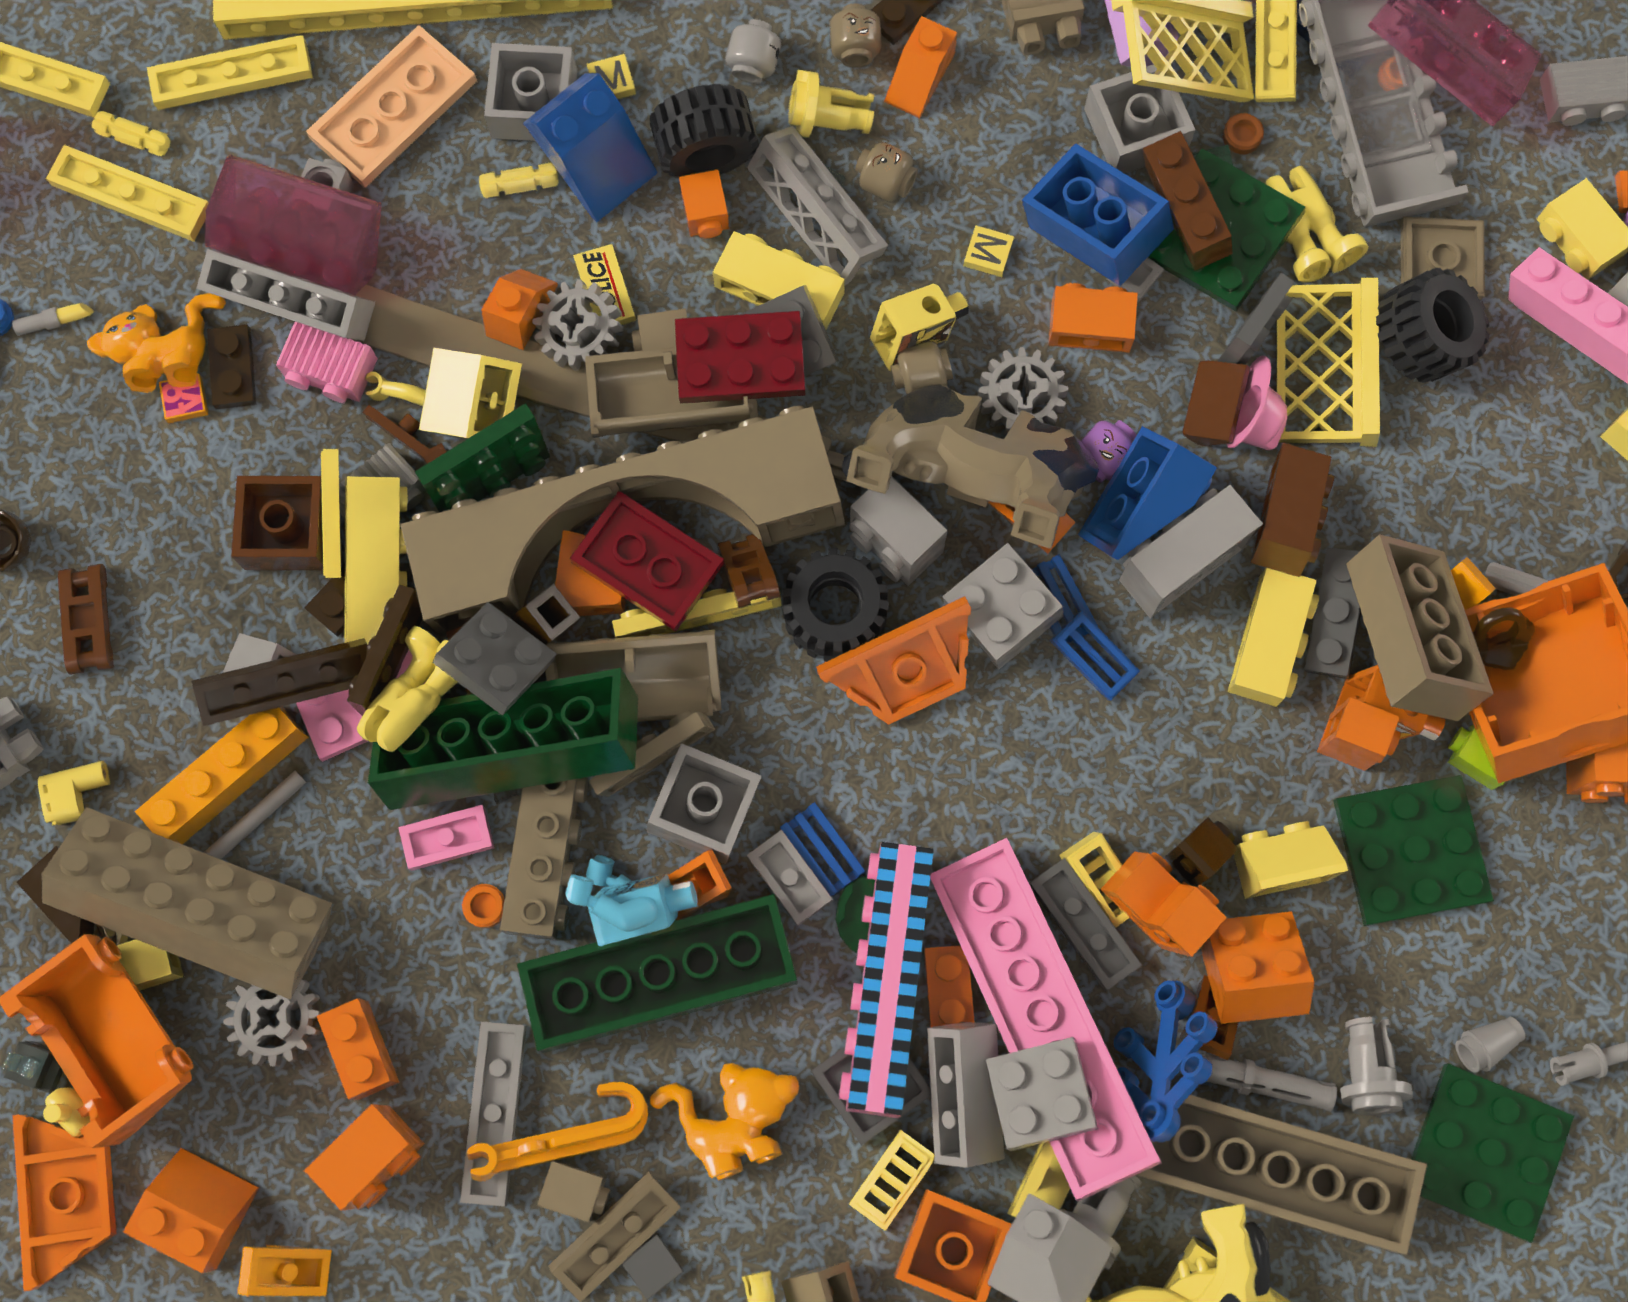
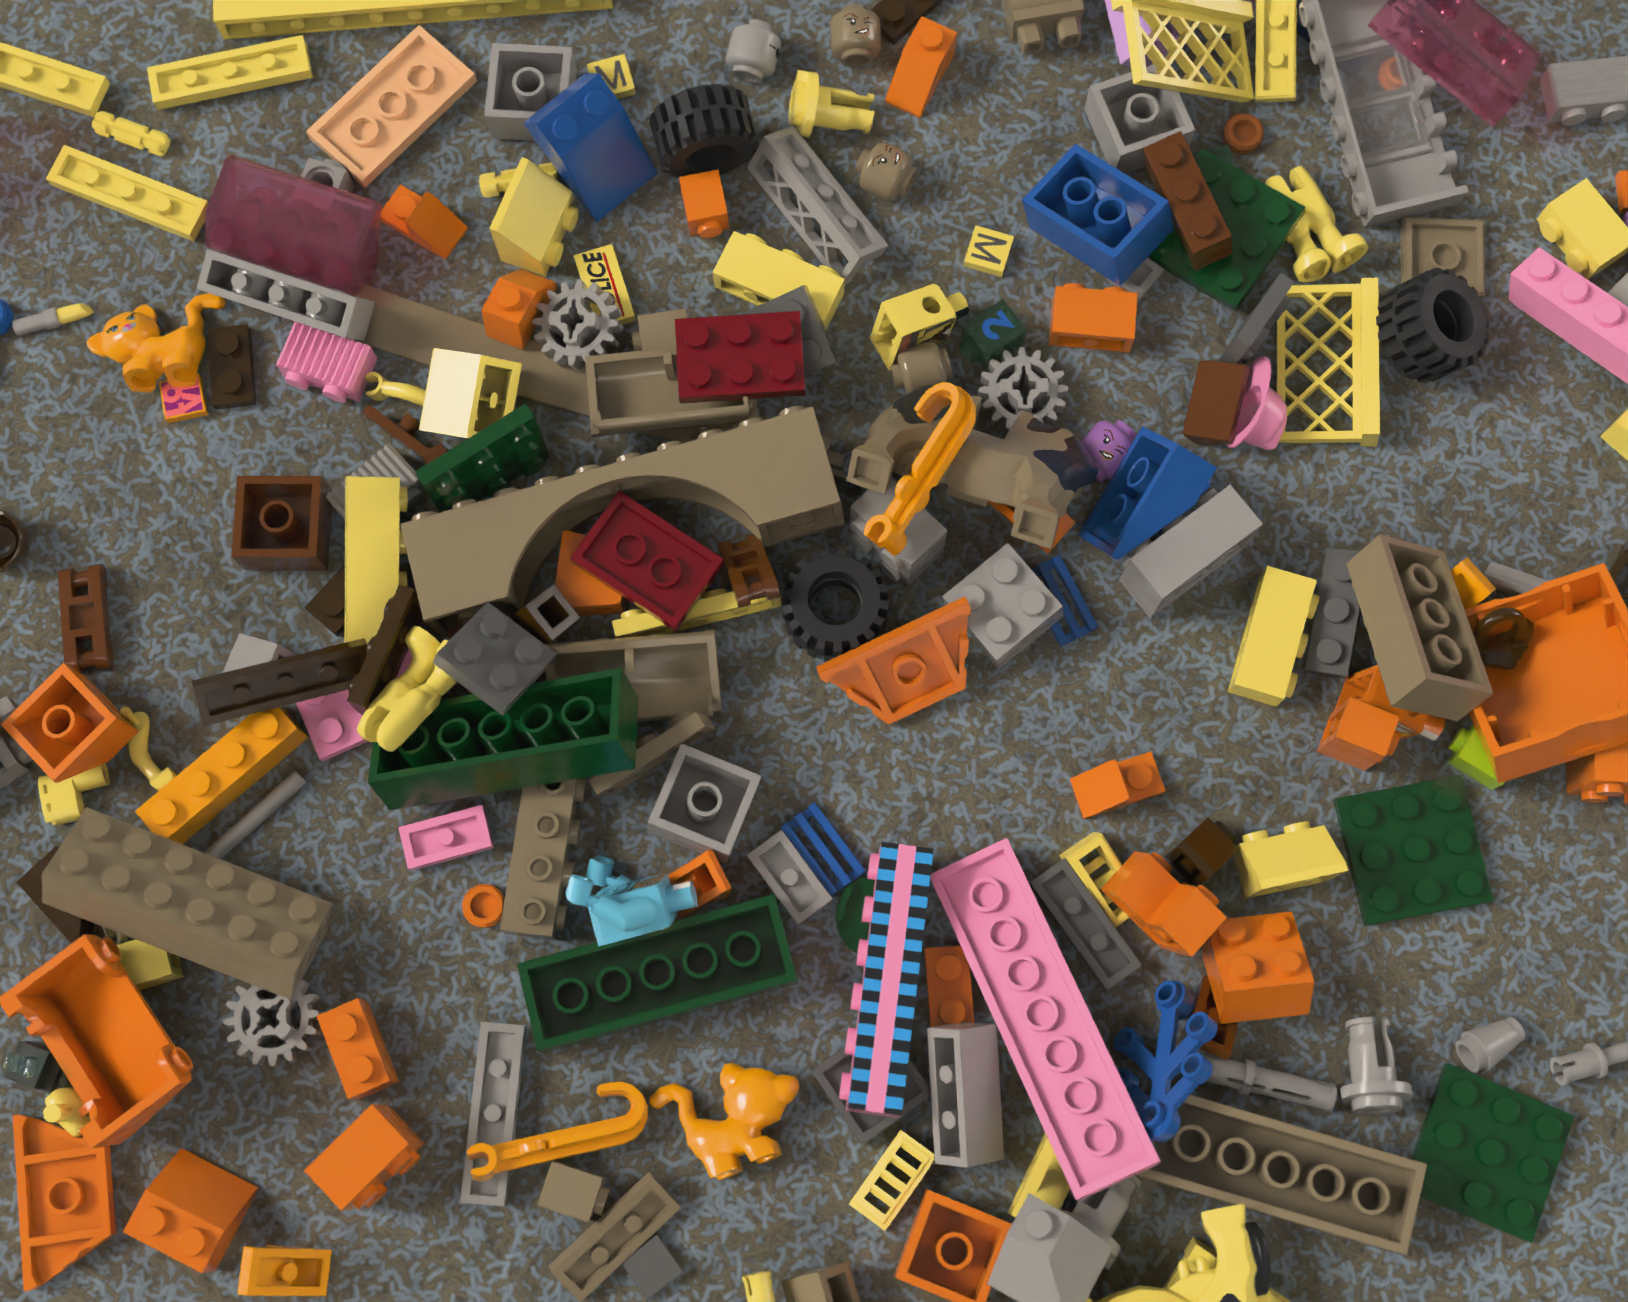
(69, 725): none -> orange slope
(139, 750): none -> light yellow piece
(331, 513): light yellow tile -> none
(423, 221): none -> orange slope
(533, 219): none -> light yellow slope
(913, 490): none -> light orange piece
(991, 334): none -> clear green brick
(1041, 1094): light grey plate -> none
(1069, 629): blue tile -> none
(1117, 784): none -> orange slope
(1293, 510): reddish brown brick -> none

